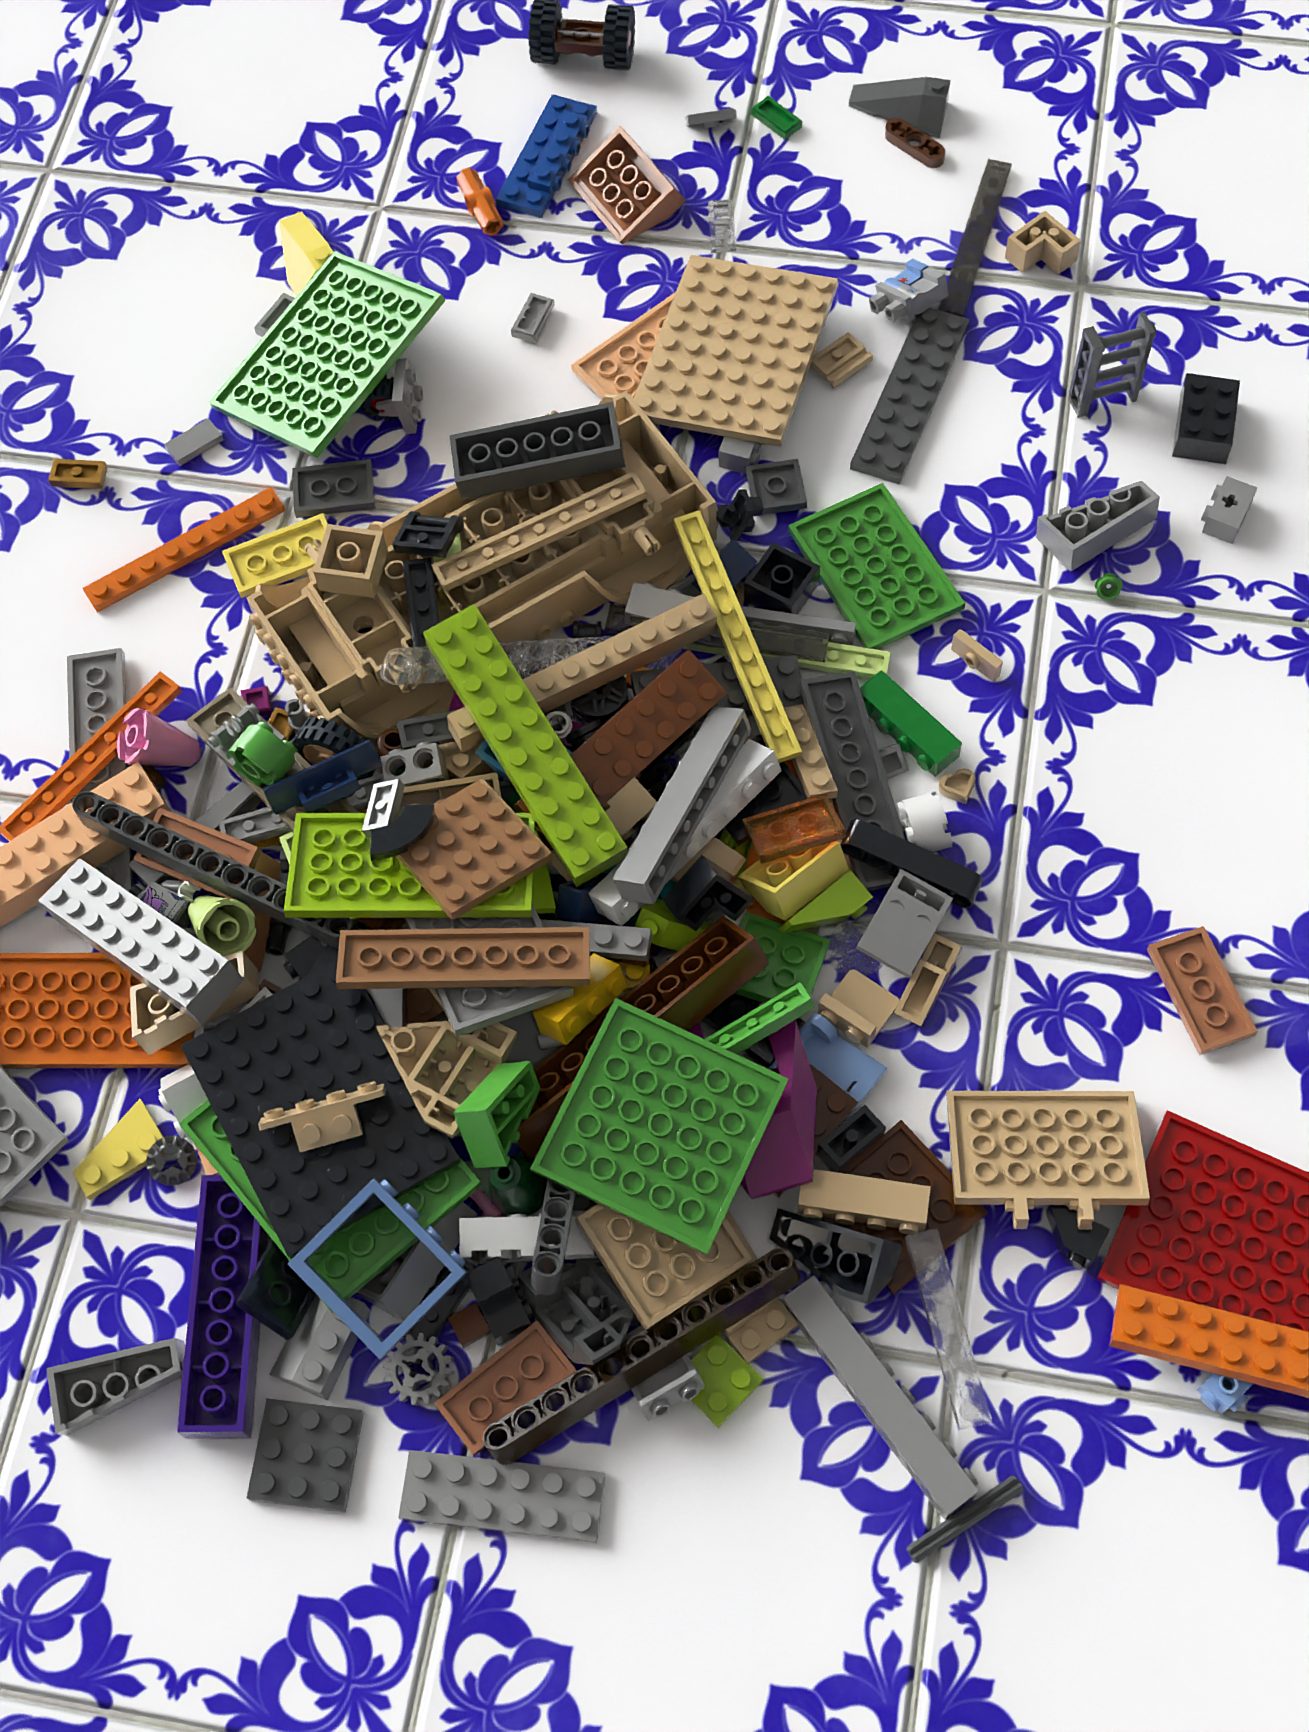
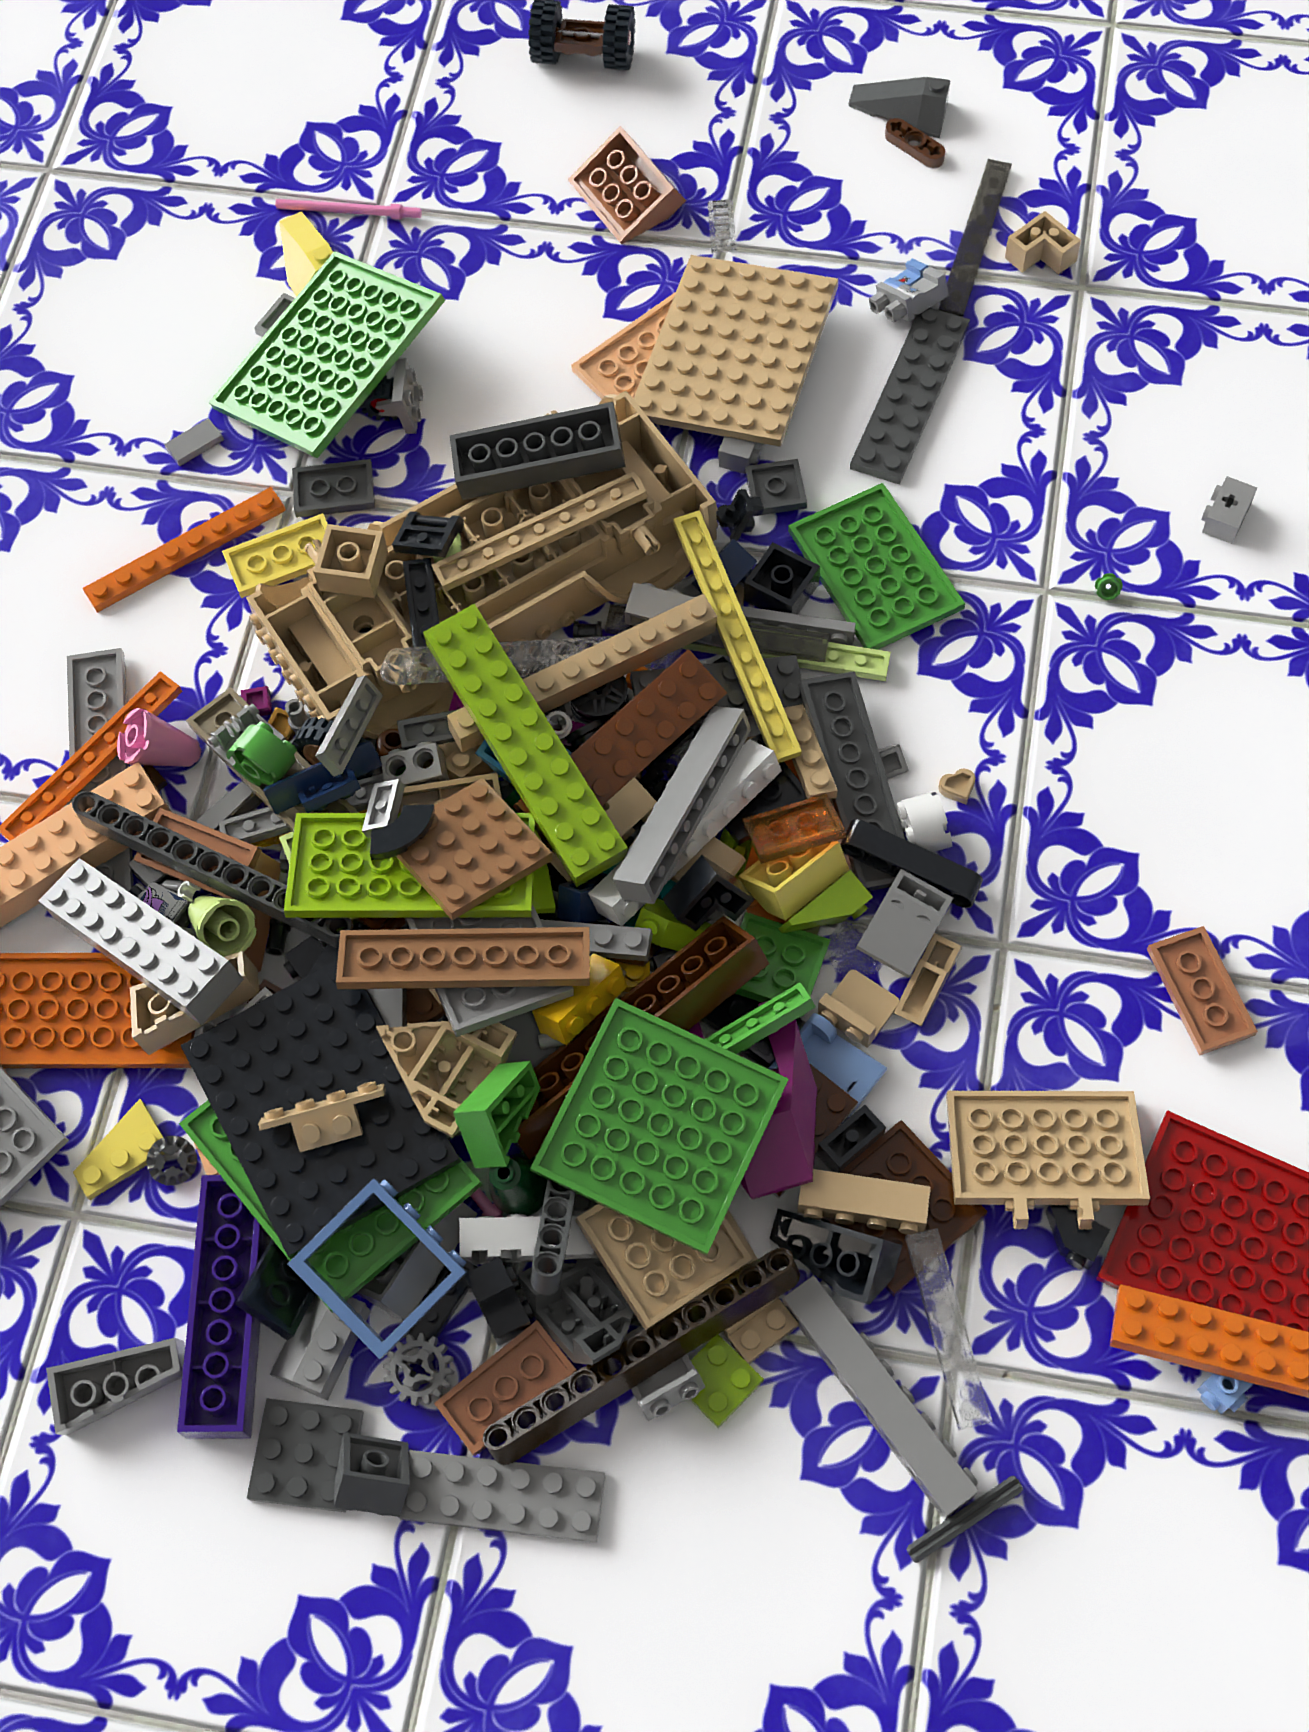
(77, 473): pearl gold plate -> none
(182, 1095): white brick -> none
(349, 726): none -> light grey plate
(372, 1475): none -> dark grey slope
(395, 211): none -> bright pink bar
(469, 1325): reddish brown tile -> none
(479, 201): orange piece -> none
(532, 317): light grey plate -> none
(547, 156): blue plate -> none
(710, 118): light grey plate -> none
(776, 117): green tile -> none
(841, 359): tan plate -> none
(909, 724): green brick -> none
(976, 655): tan plate -> none
(1091, 359): dark grey fence -> none
(1098, 524): light grey wedge -> none
(1206, 418): black brick -> none

